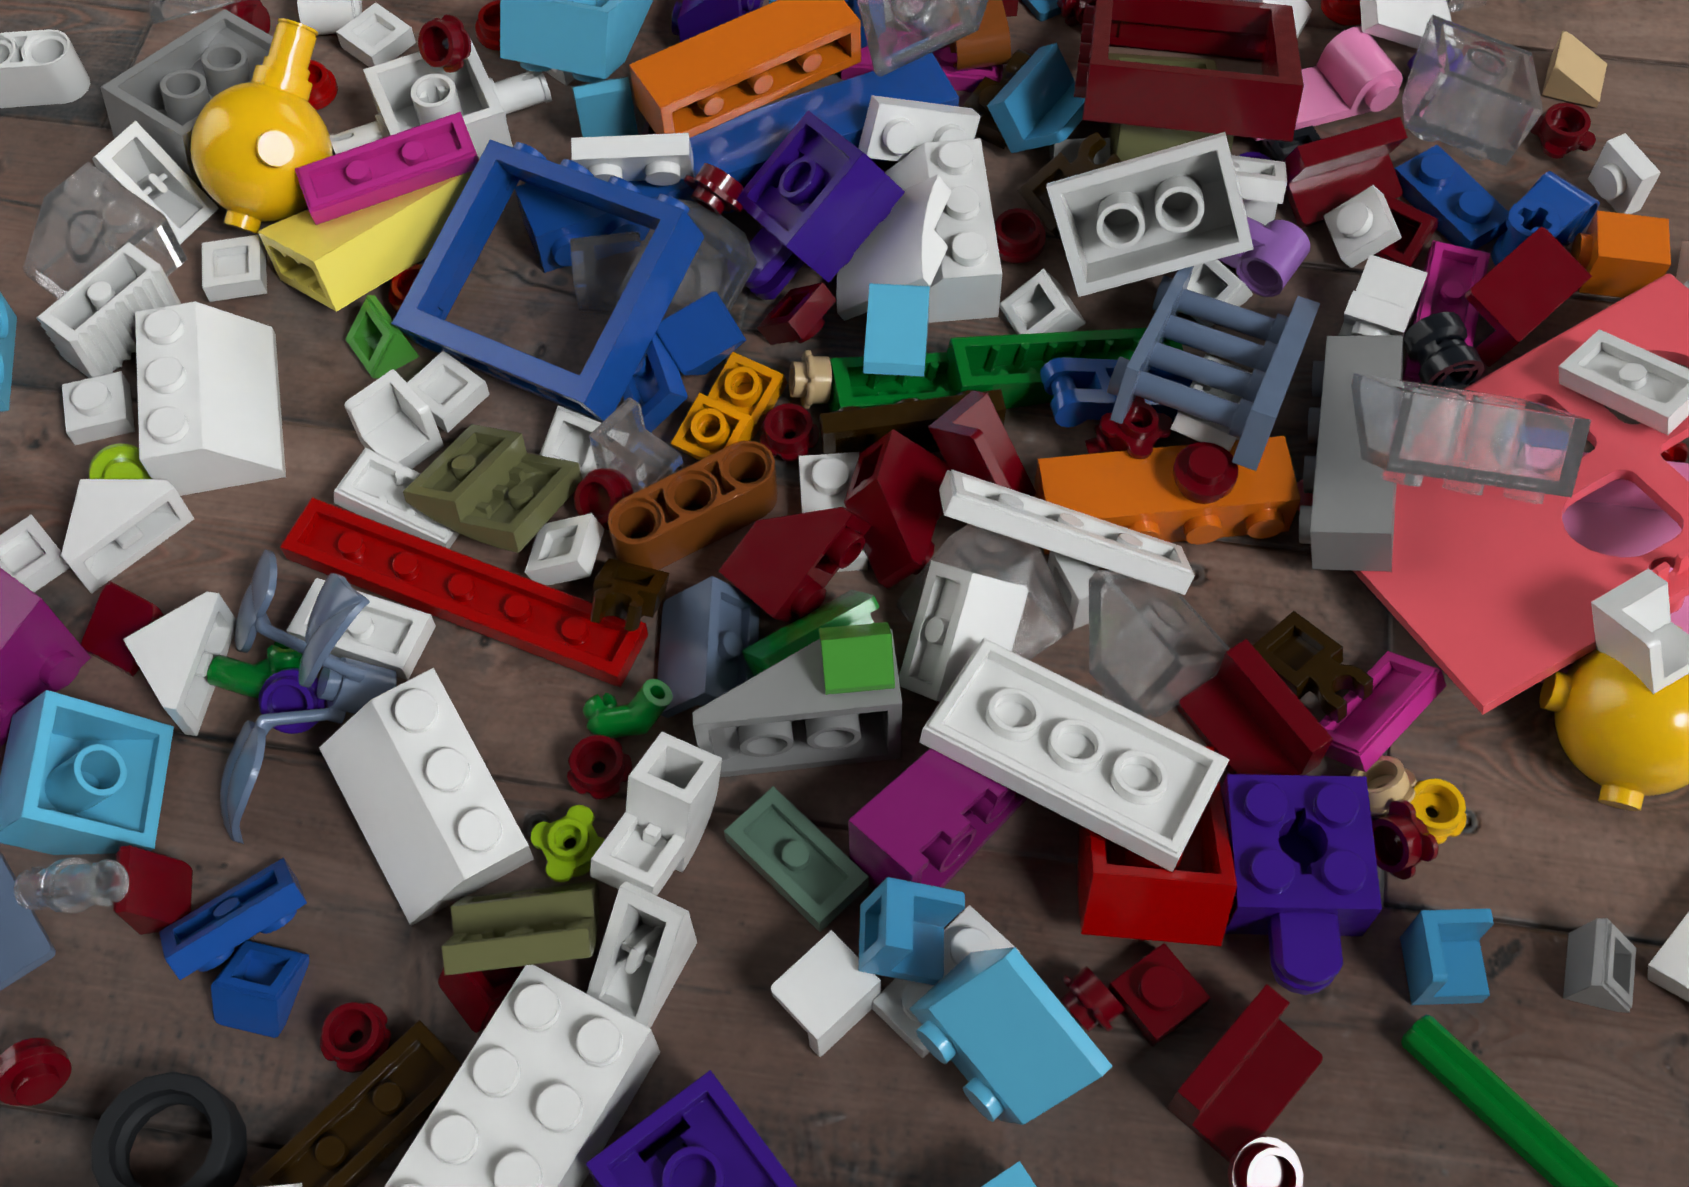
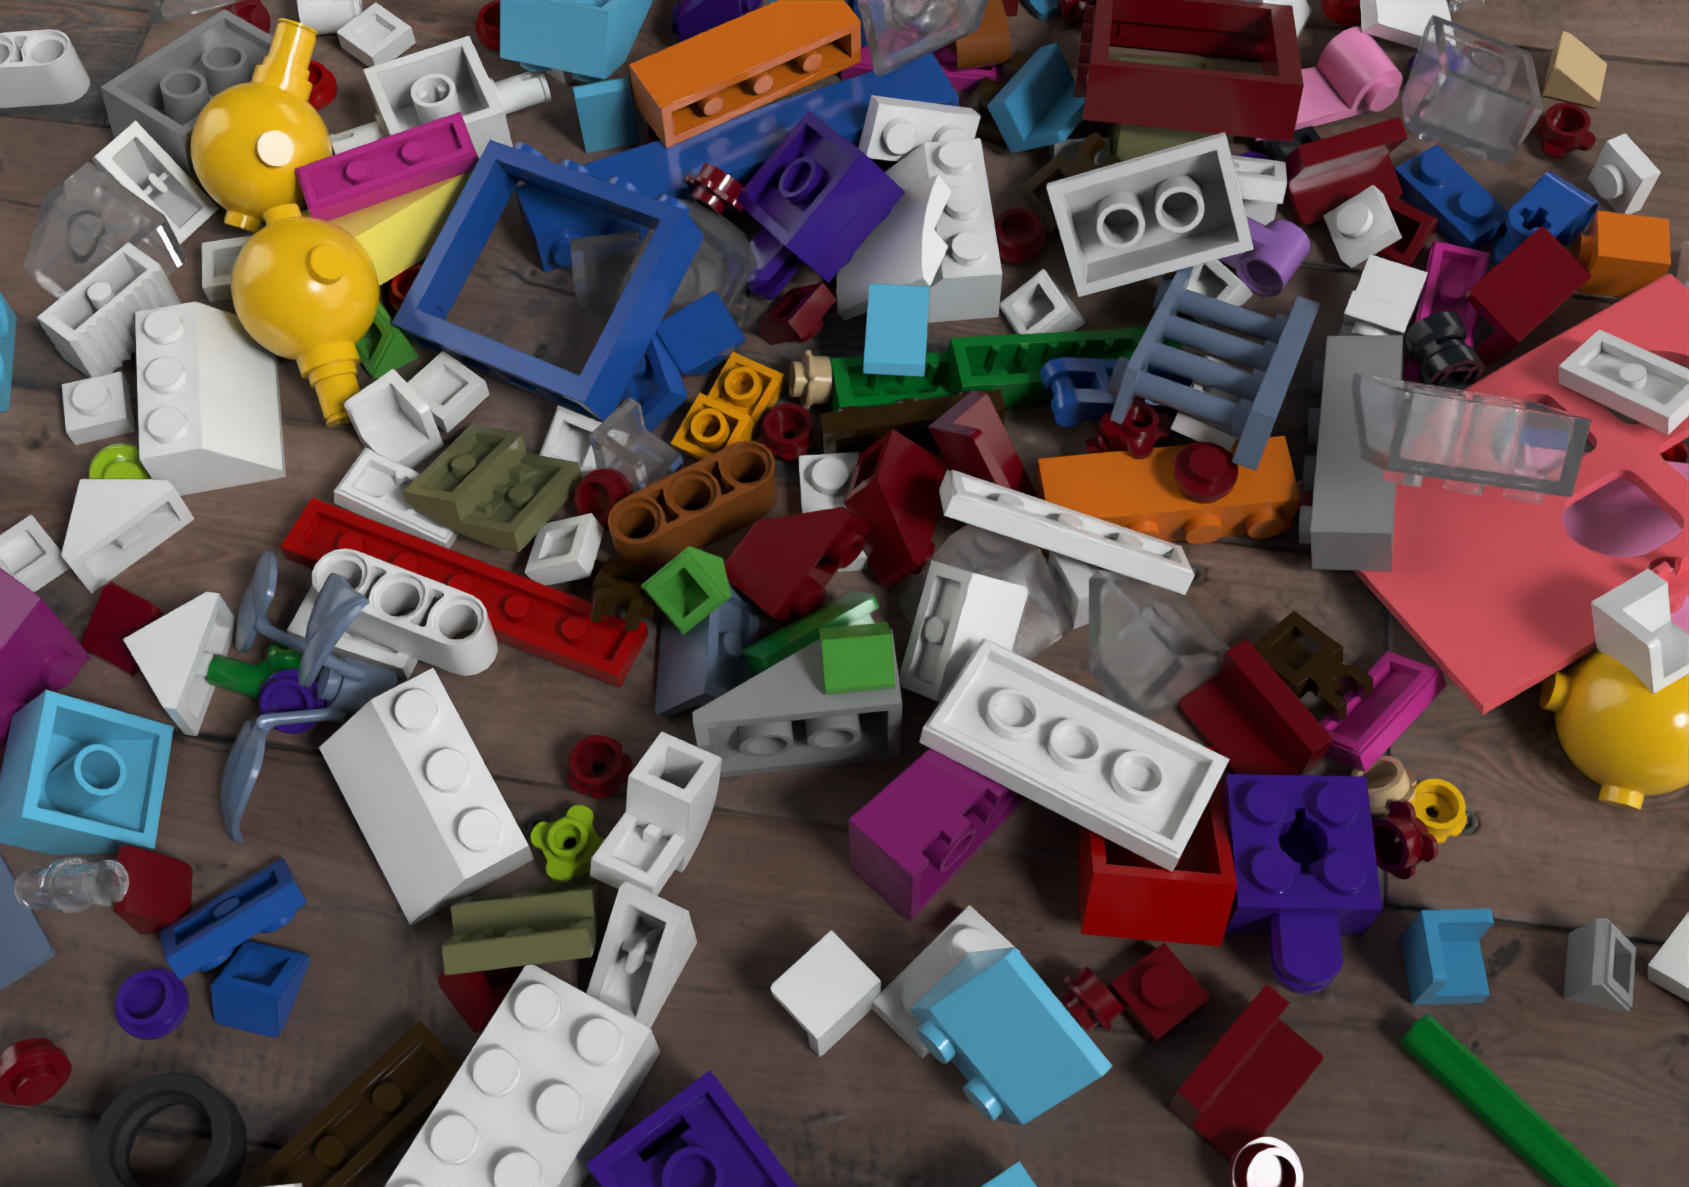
(151, 1004): none -> dark purple plate
(308, 298): none -> yellow piece
(345, 1021): dark red plate -> none
(428, 629): none -> white beam
(444, 43): dark red plate -> none
(630, 719): green arm -> none
(650, 157): white plate -> none
(689, 587): none -> bright green slope
(796, 858): sand green plate -> none
(905, 930): dark azure panel -> none

